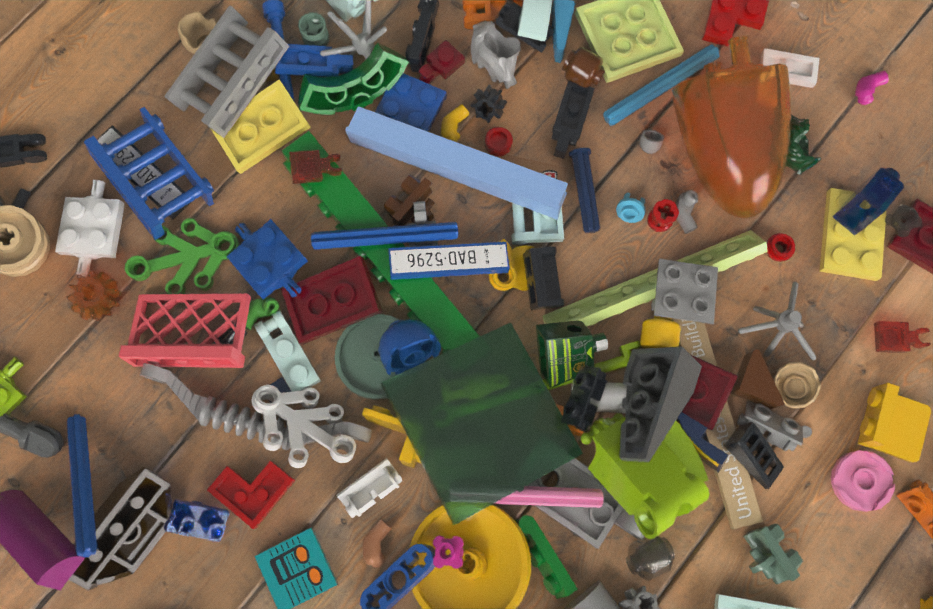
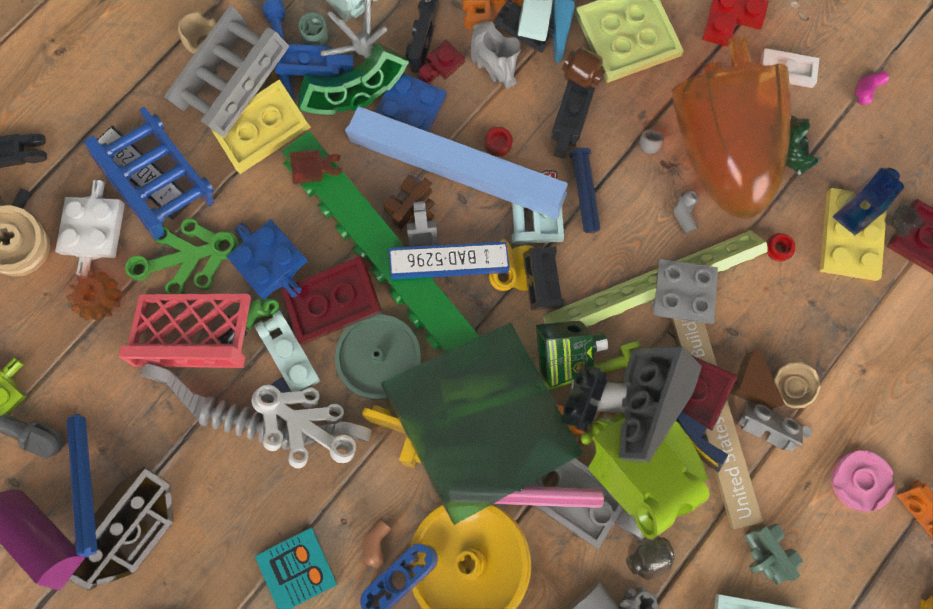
(197, 520): clear blue hips -> none
(253, 500): red plate -> none
(362, 492): white hinge -> none
(384, 235): blue axle -> none
(407, 345): blue cylinder -> none
(450, 123): yellow arm -> none
(455, 557): dark pink plate -> none
(488, 103): black gear -> none
(545, 559): green plate -> none
(631, 209): medium azure plate -> none
(660, 333): yellow head -> none
(661, 85): dark azure axle -> none
(671, 215): red bush -> none
(737, 447): black slope -> none
(785, 322): light grey plant -> none
(894, 423): yellow bracket -> none
(896, 337): clear red plate -> none

